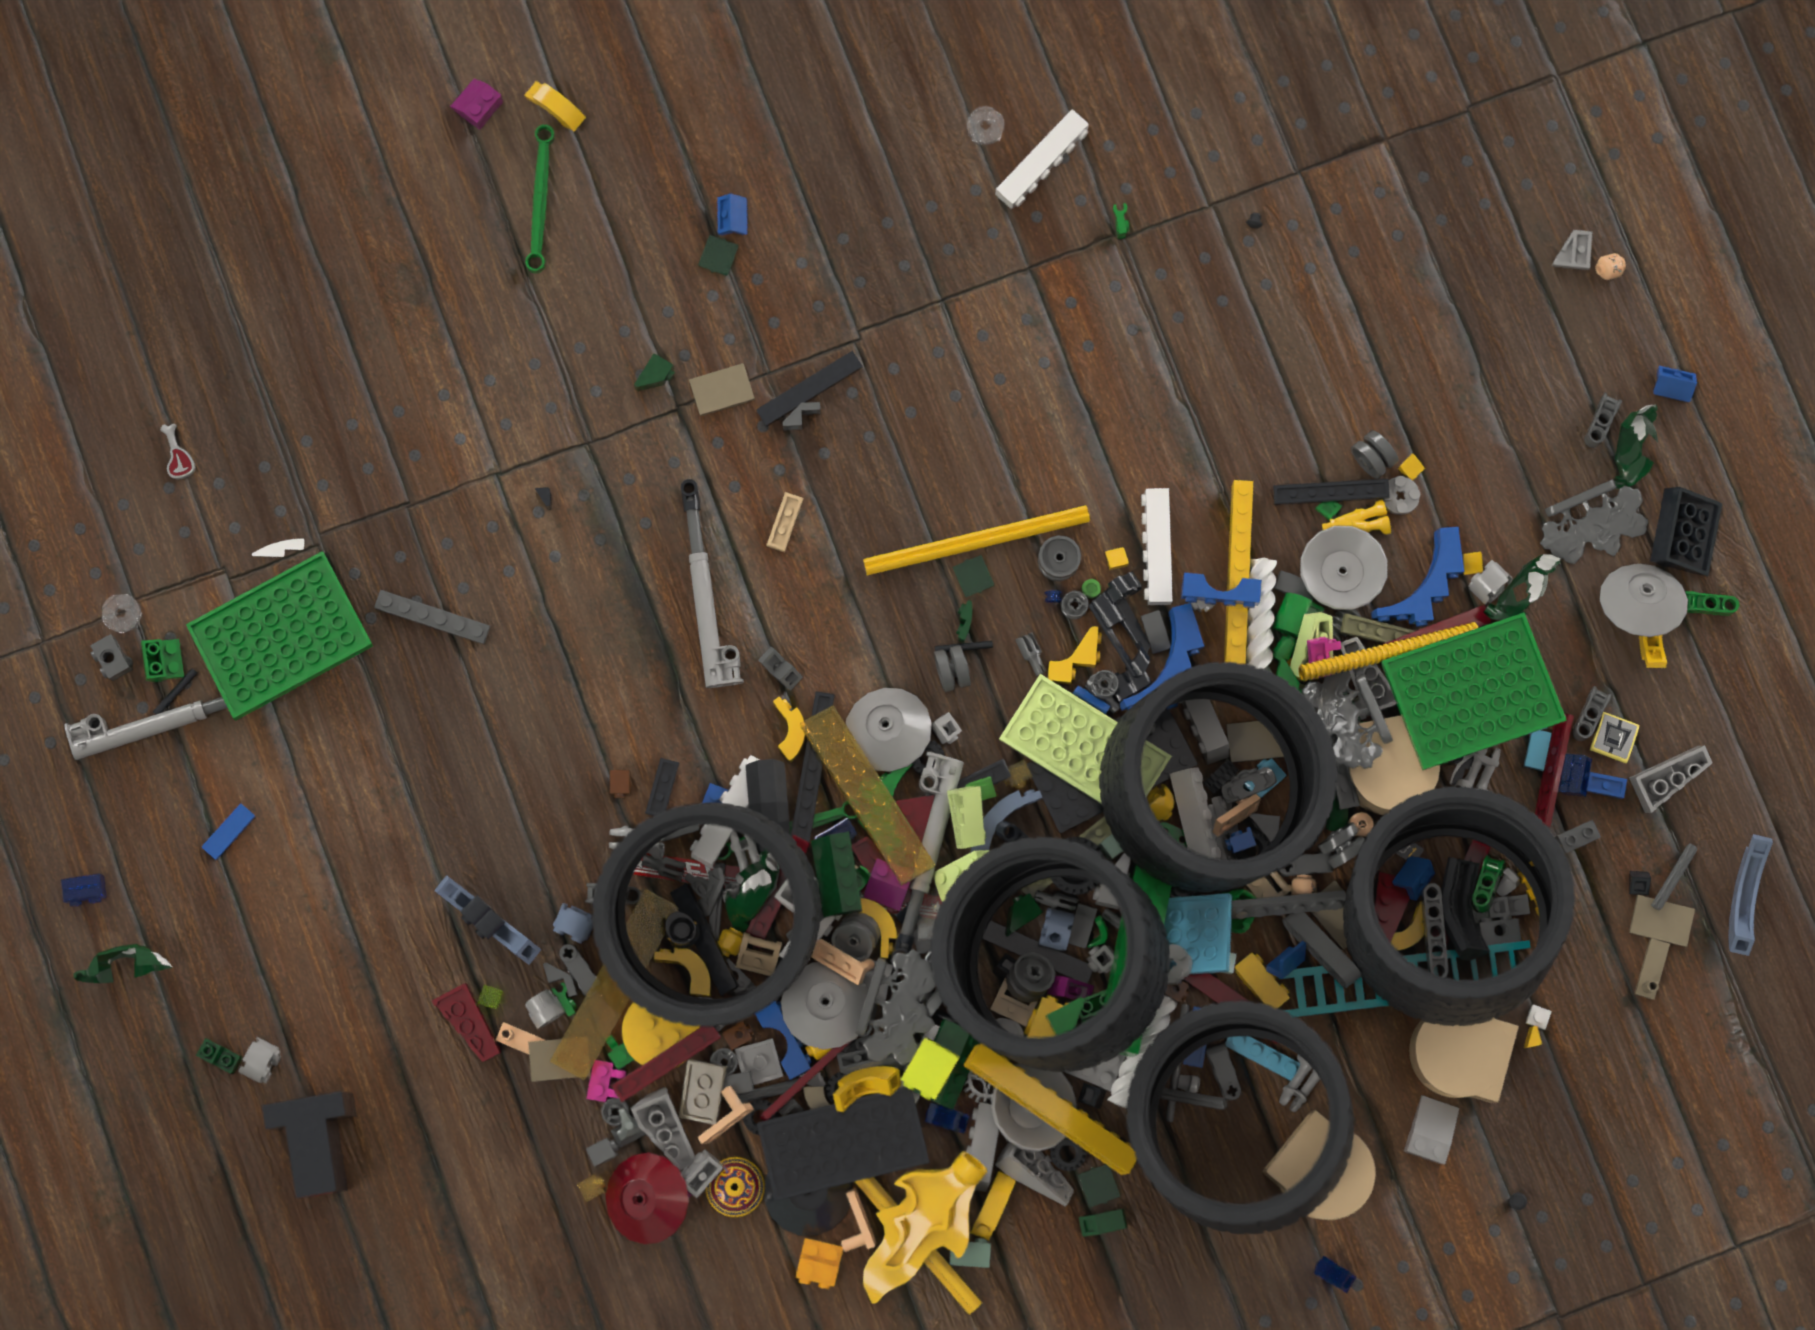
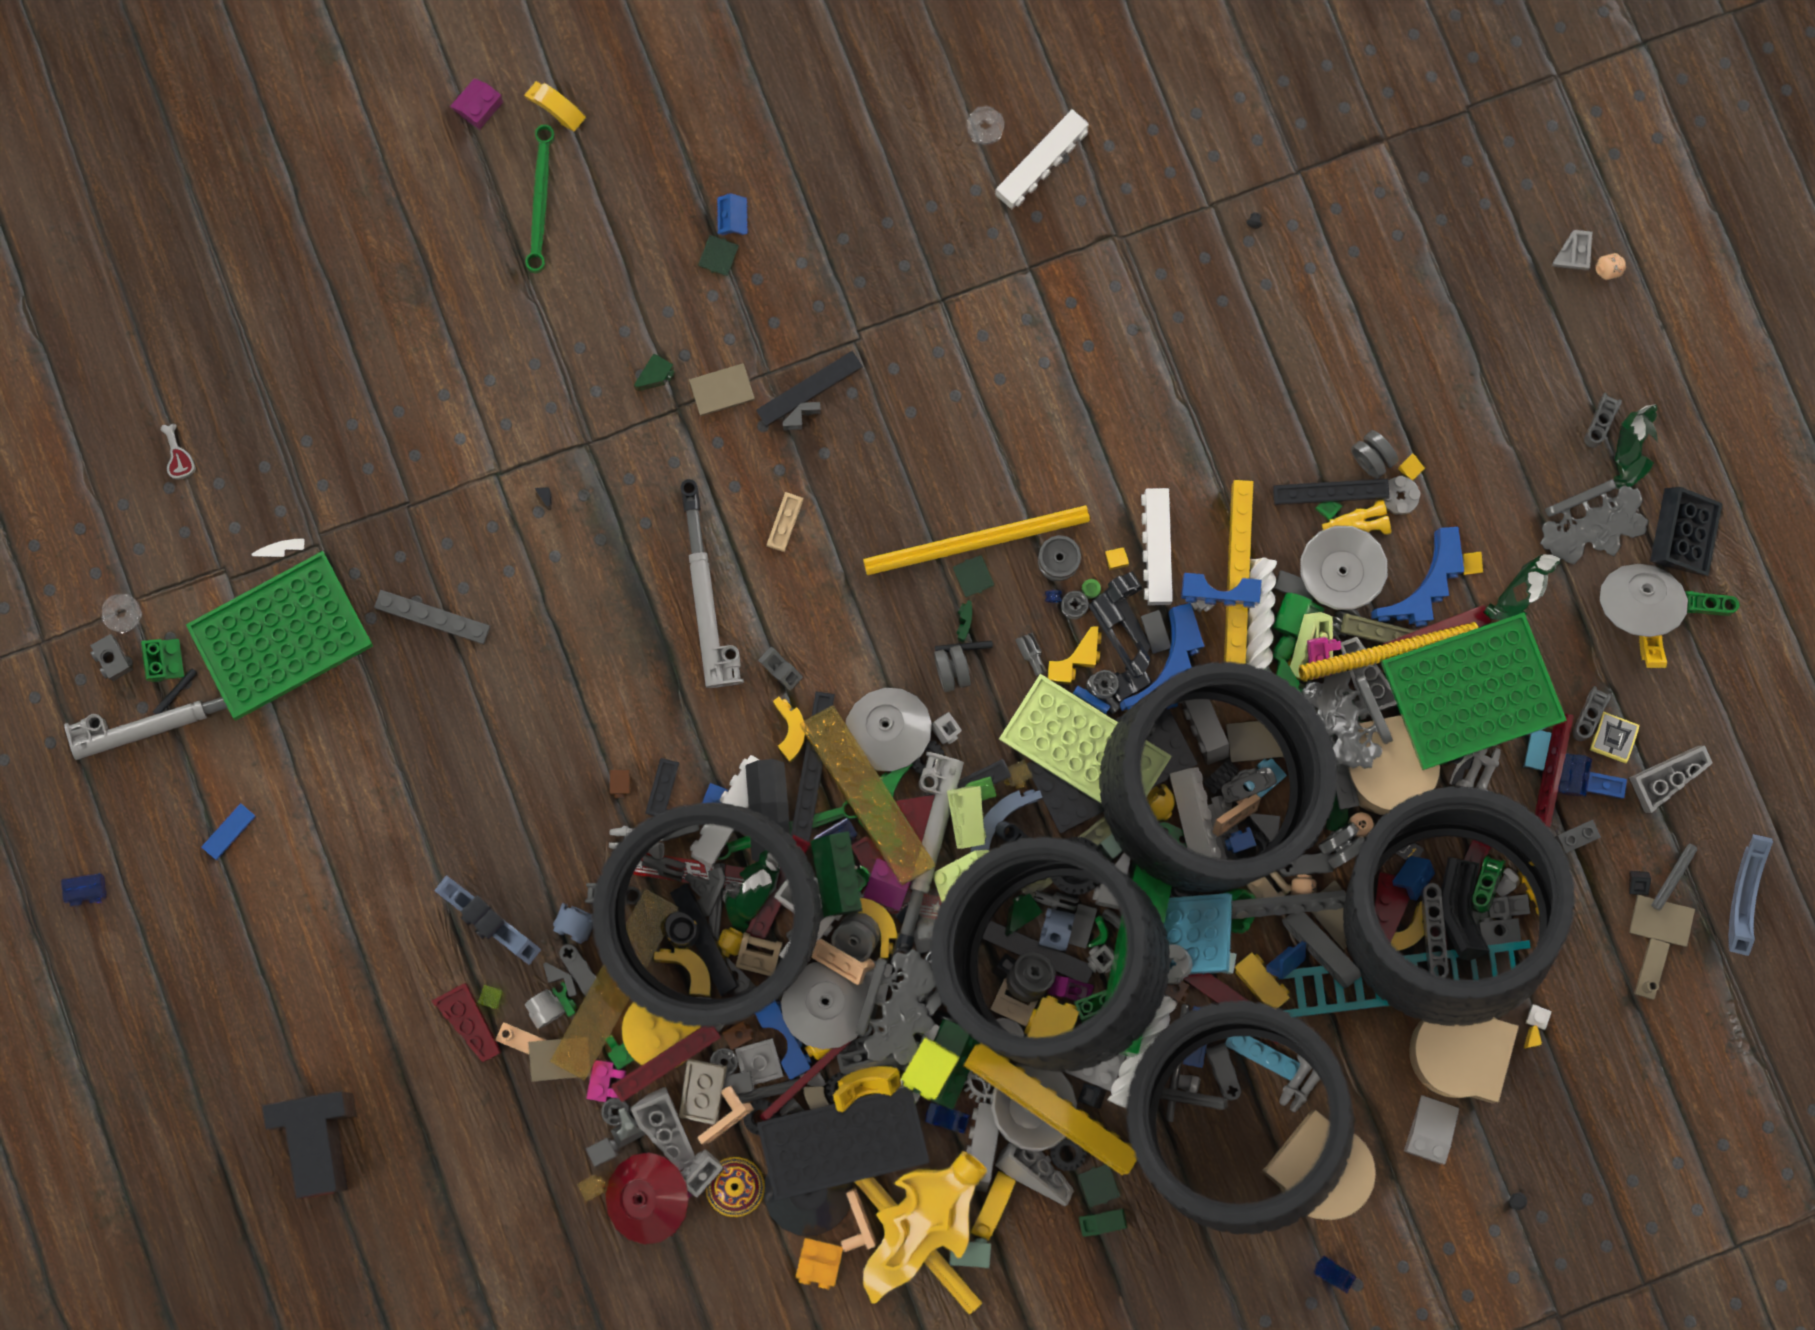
(100, 967): dark green animal -> none
(219, 1056): dark green slope -> none
(259, 1060): light grey brick -> none
(739, 848): light grey piece -> none
(1066, 1017): green slope -> none
(1122, 225): green plate -> none
(1490, 582): light grey brick -> none
(1675, 384): blue panel -> none

